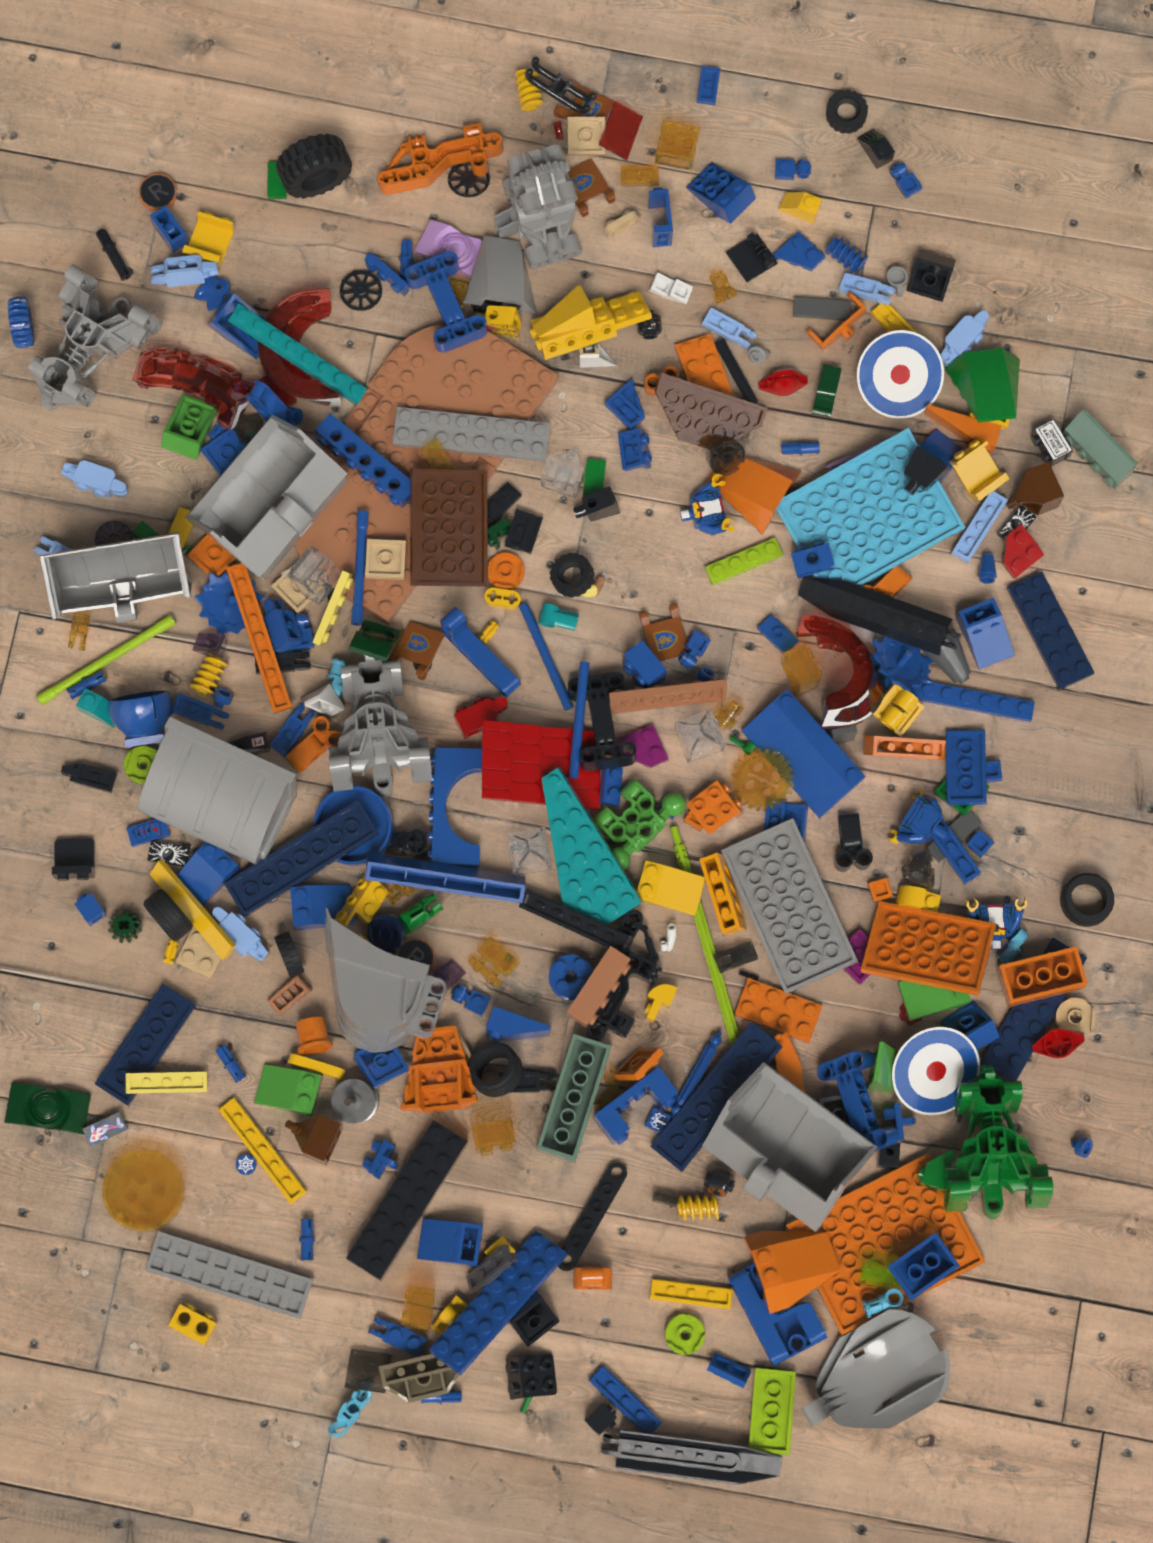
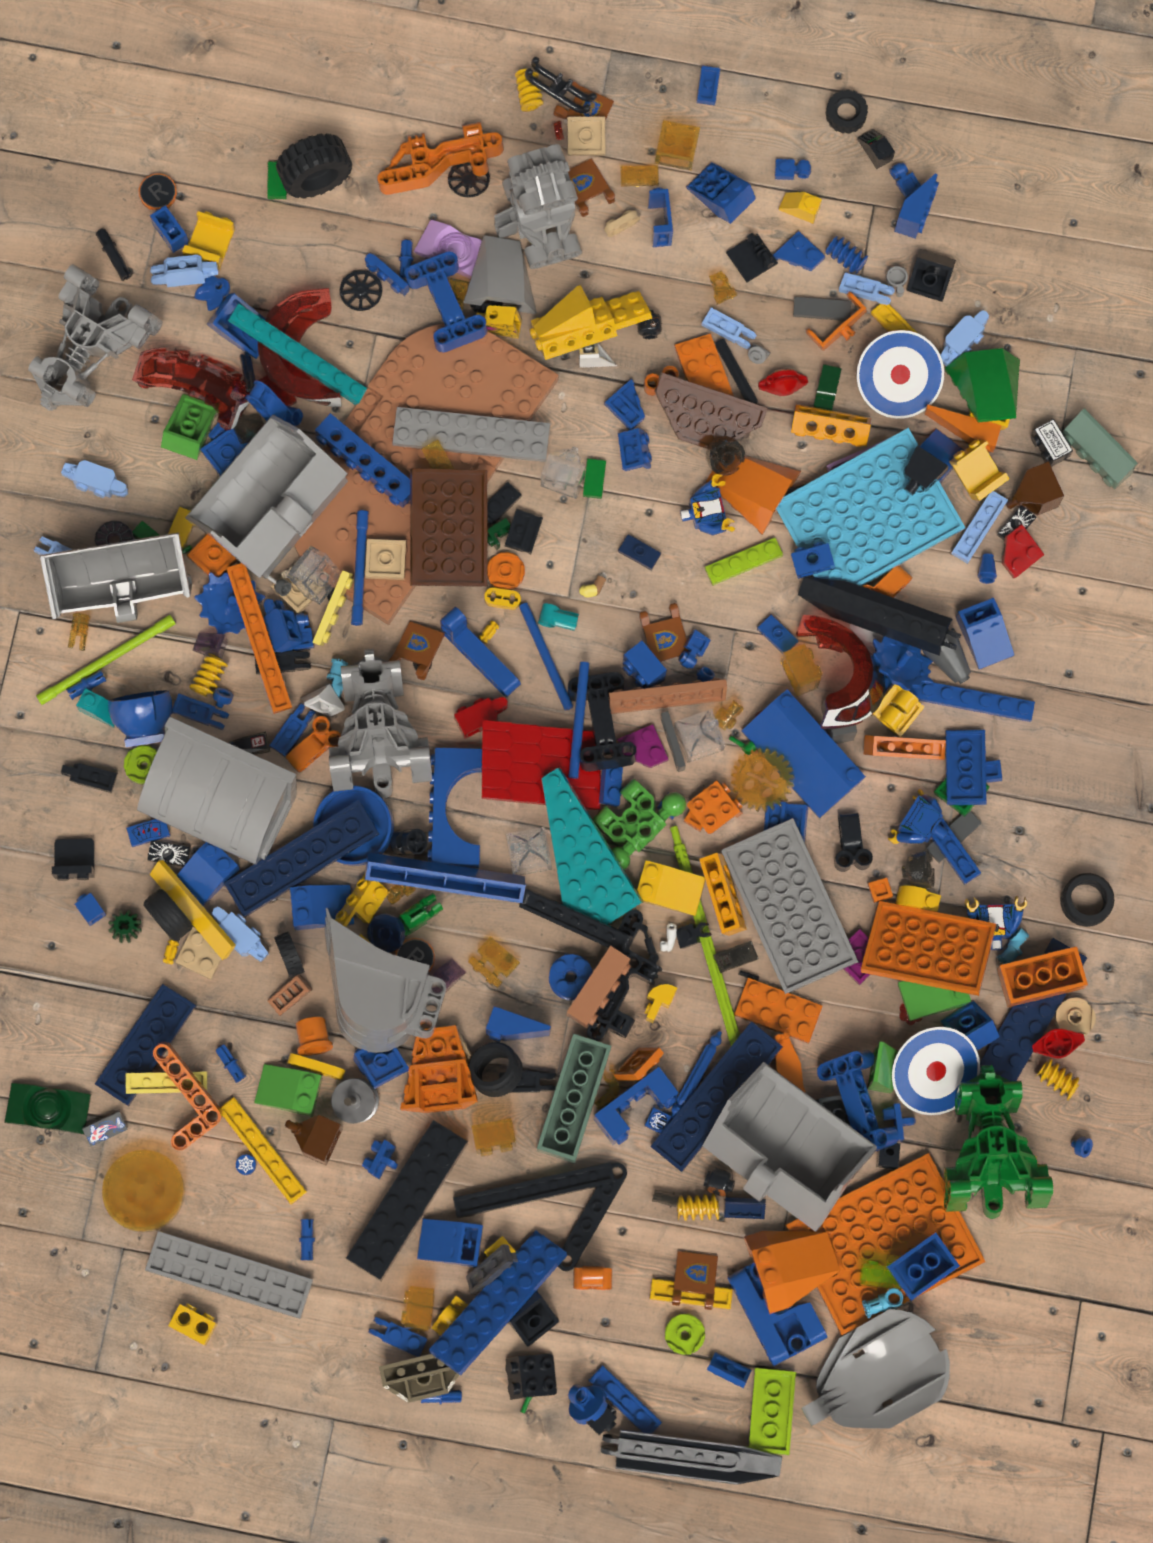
(20, 322): blue gear -> none
(189, 1094): none -> orange beam
(247, 370): none -> black axle
(283, 591): none -> dark grey hinge
(350, 1412): medium azure animal -> none
(364, 1370): clear smoke tile -> none
(375, 640): dark green slope -> none
(475, 1002): blue plate -> none
(534, 1190): none -> black plate
(578, 587): black tyre -> none
(586, 1403): none -> blue tile
(598, 505): black torso -> none
(620, 130): clear red piece -> none
(639, 552): none -> dark blue plate
(670, 289): white slope -> none
(672, 741): none -> dark grey tile
(689, 934): none -> black plate
(695, 1275): none -> dark orange flag
(744, 1208): none -> dark blue plate
(800, 448): blue axle -> none
(840, 420): none -> light orange brick
(916, 209): none -> blue slope
(933, 1172): green slope -> none
(980, 843): blue plate -> none
(1050, 631): dark blue plate -> none
(1058, 1078): none -> yellow piece

